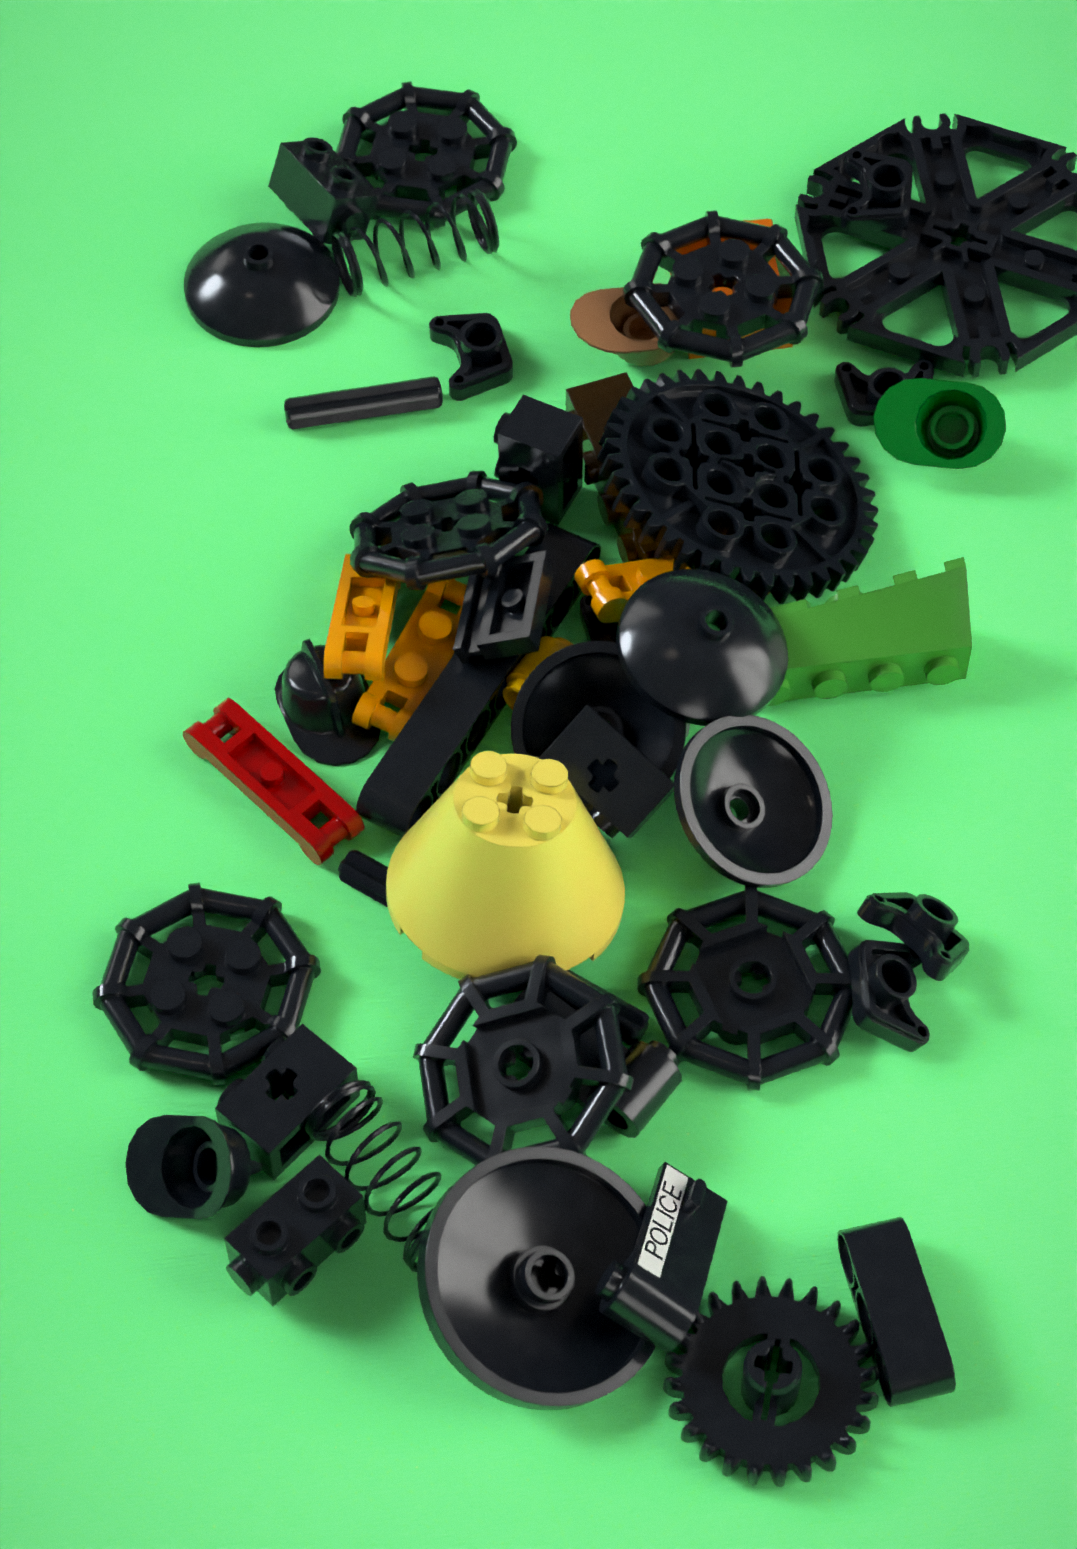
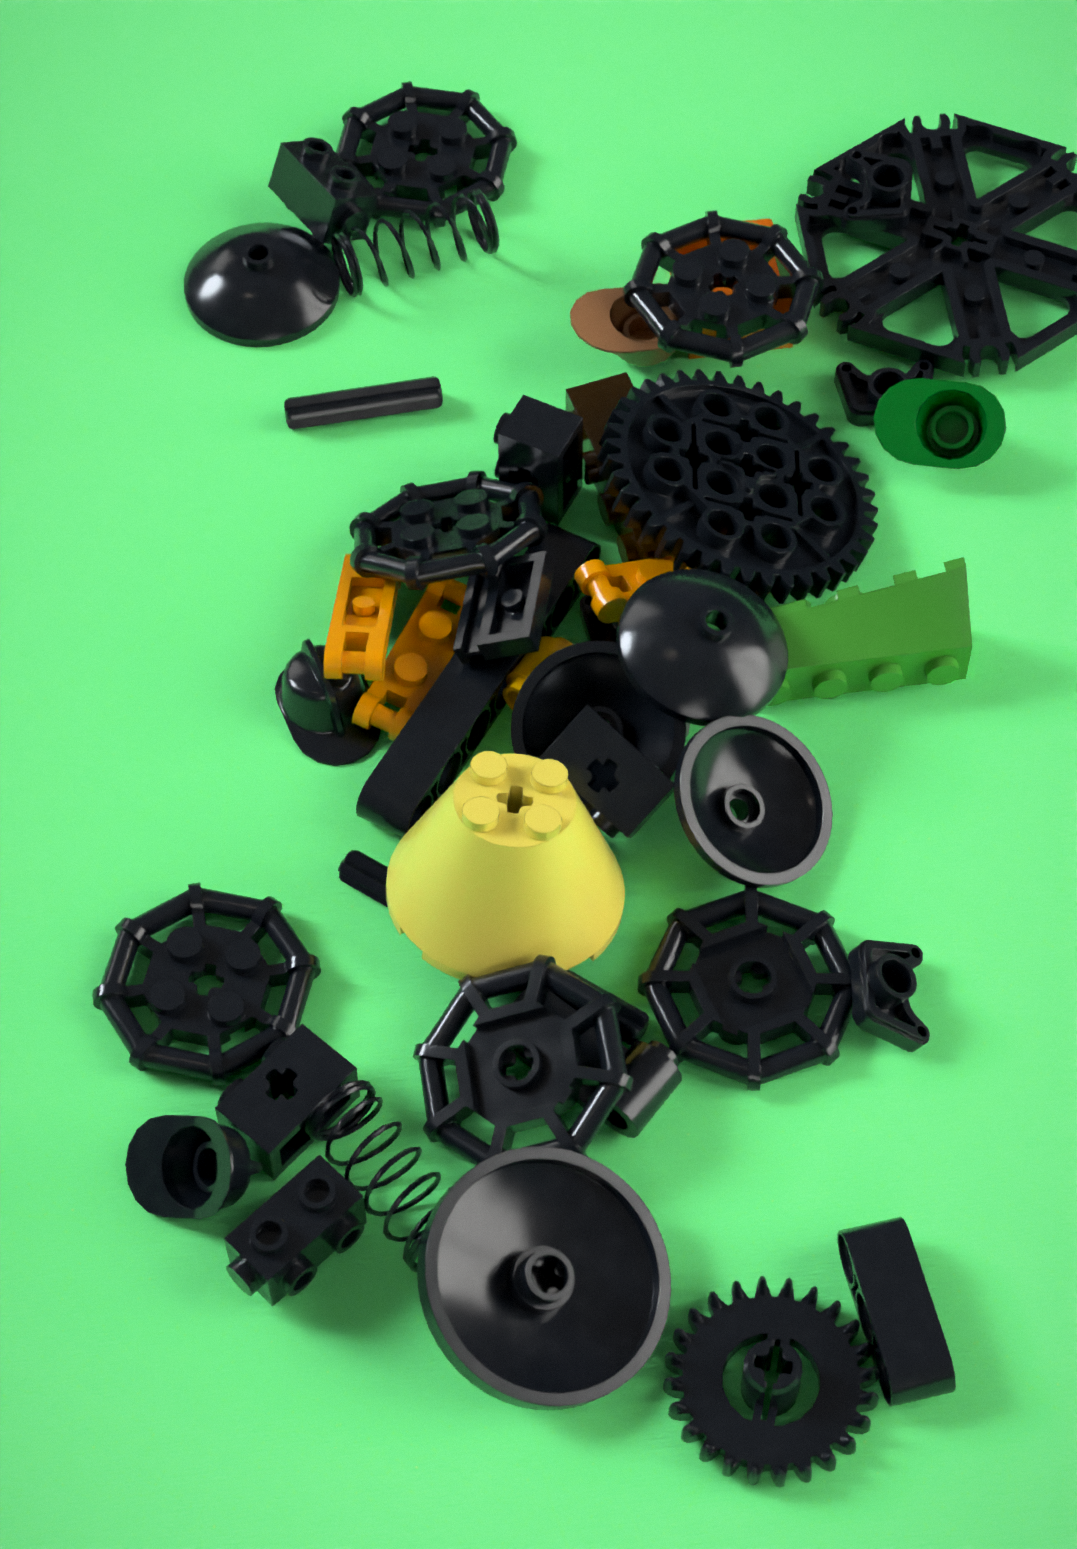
(274, 780): red plate -> none
(479, 350): black piece -> none
(666, 1274): black door -> none
(923, 925): black piece -> none

